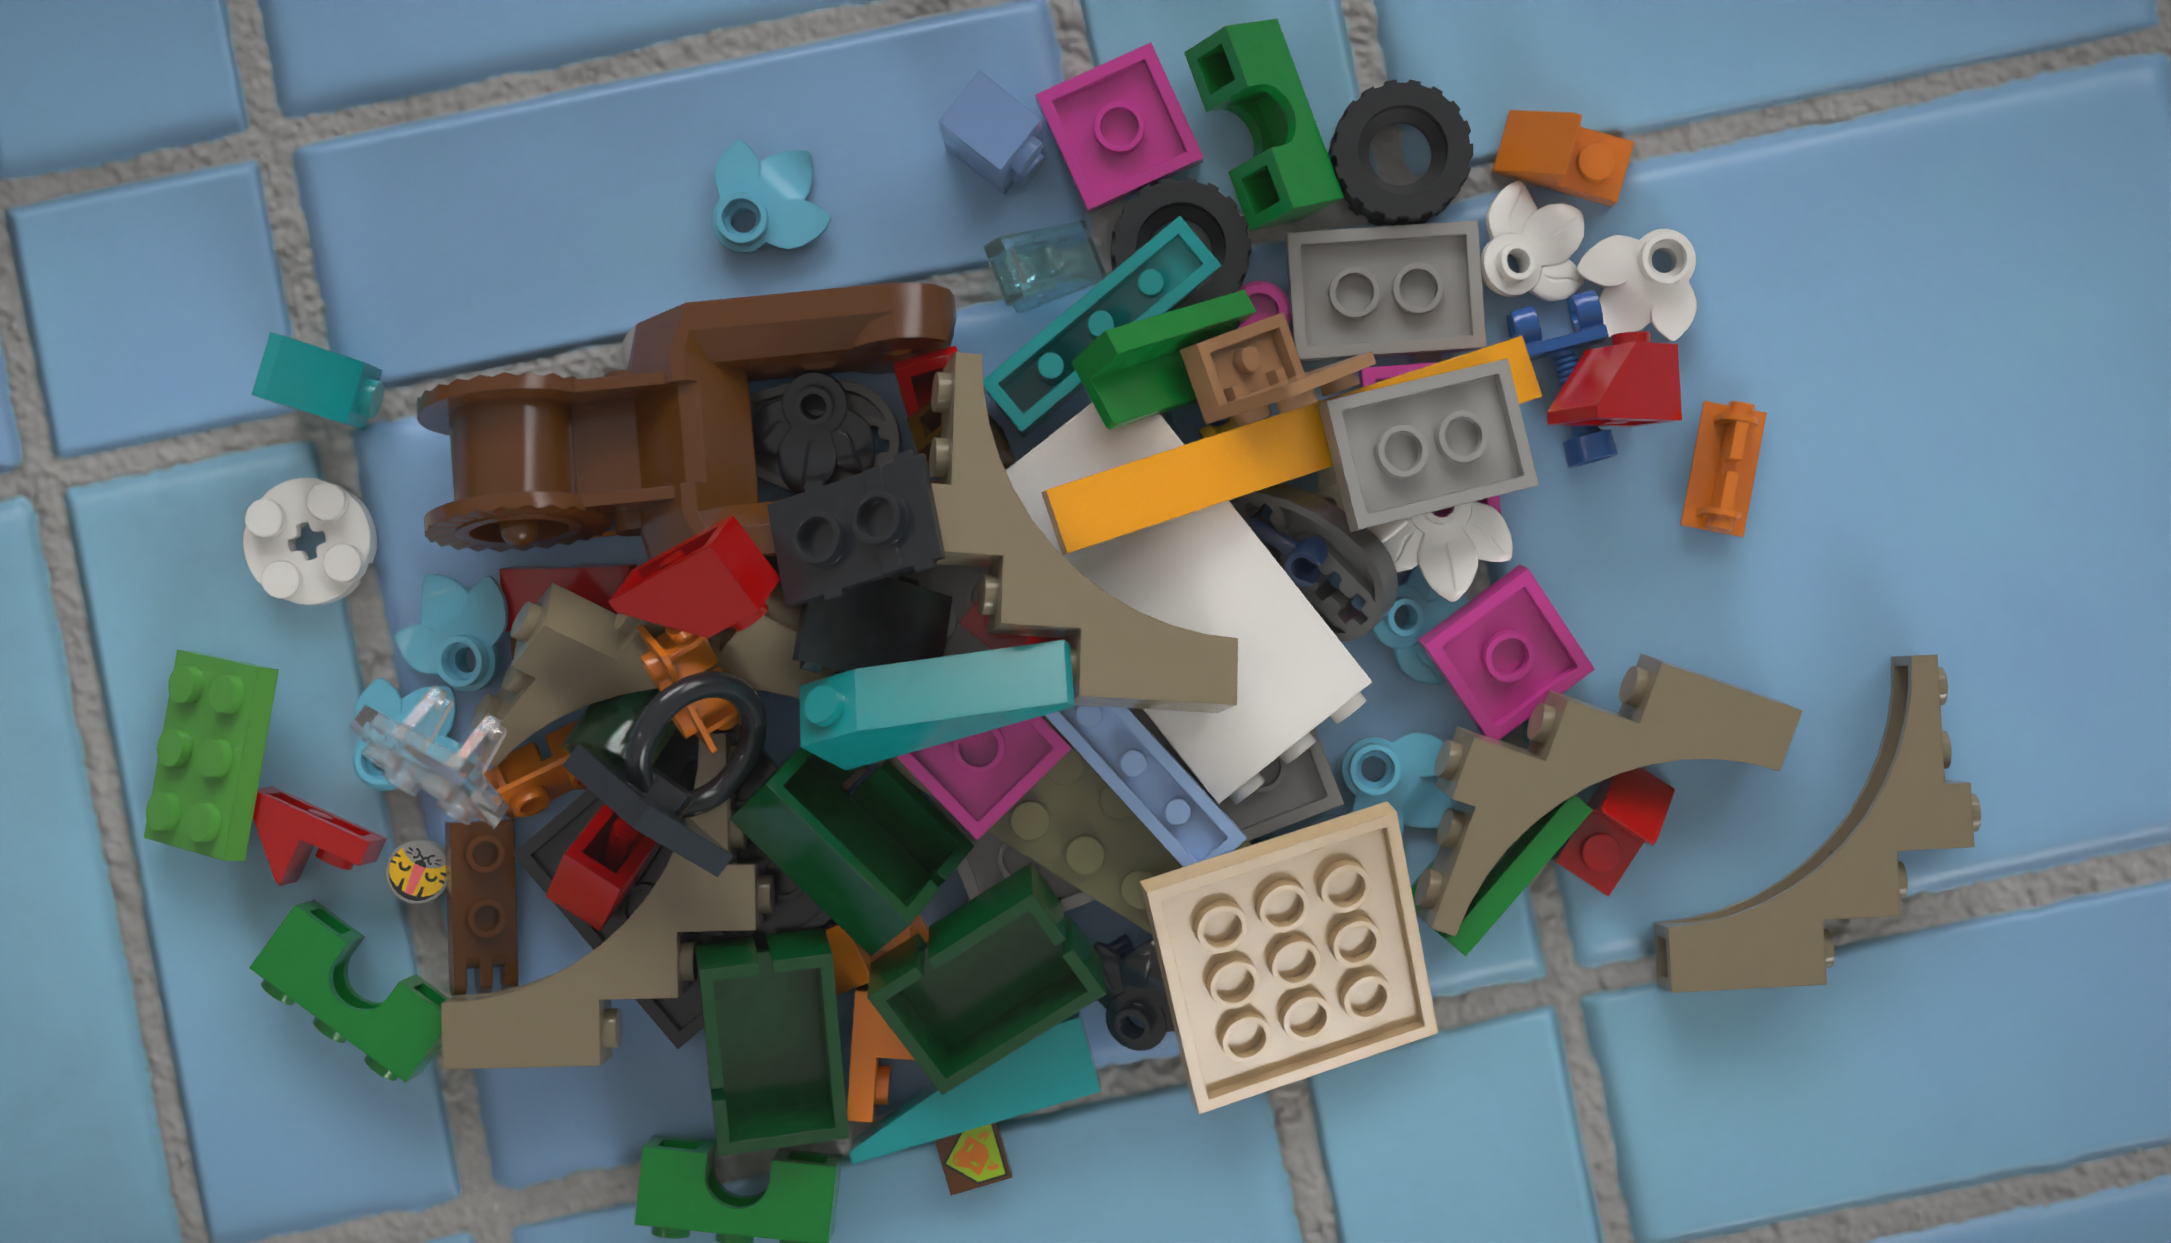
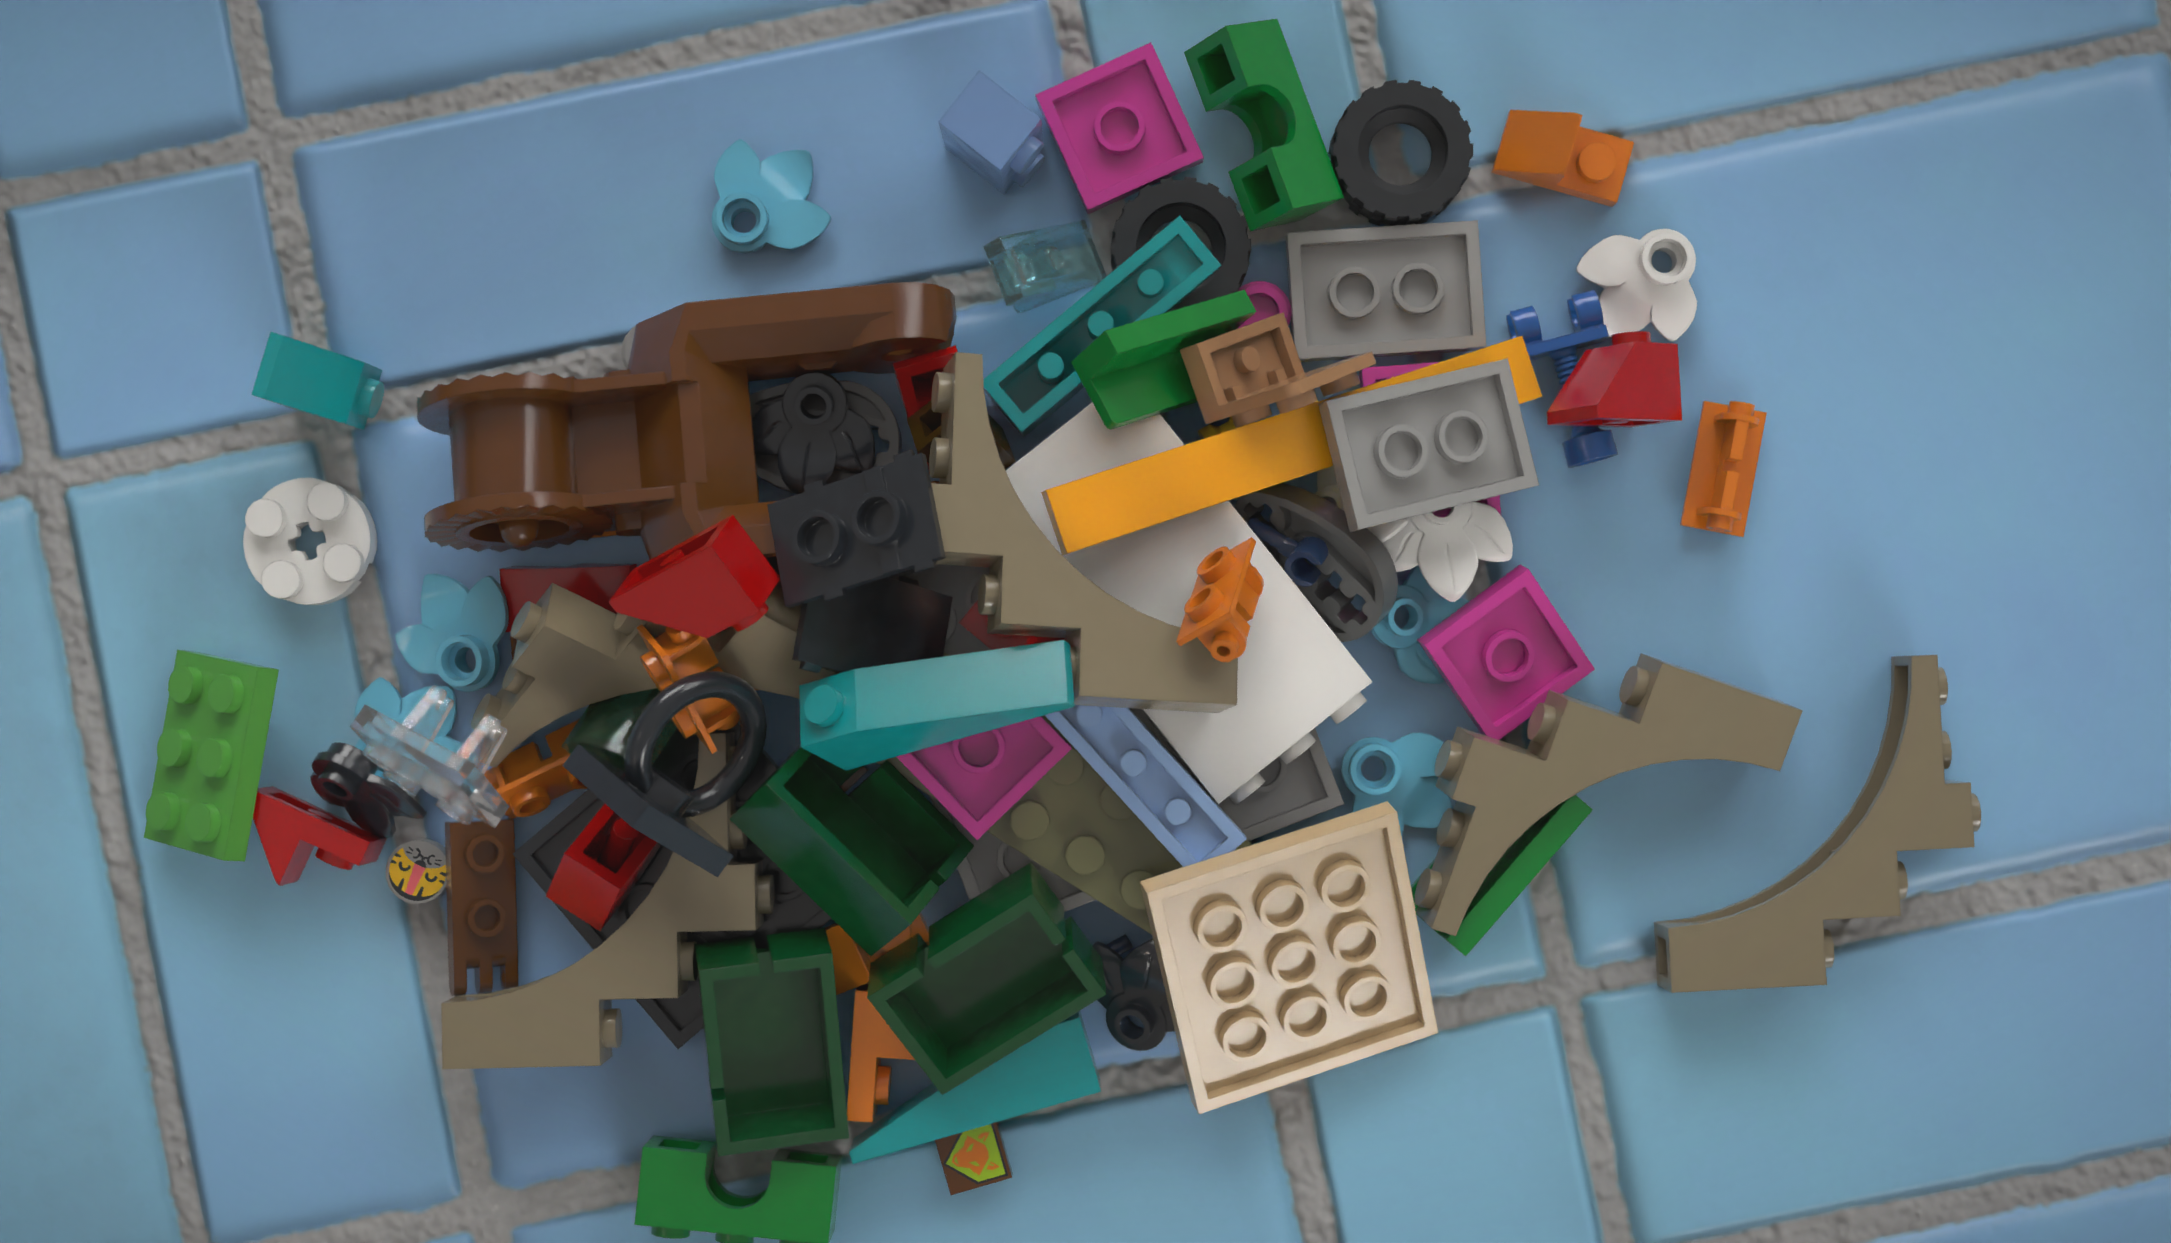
(309, 966): green arch -> none
(349, 781): none -> black plate
(1223, 602): none -> orange hinge
(1539, 243): white plate -> none
(1624, 816): red slope -> none

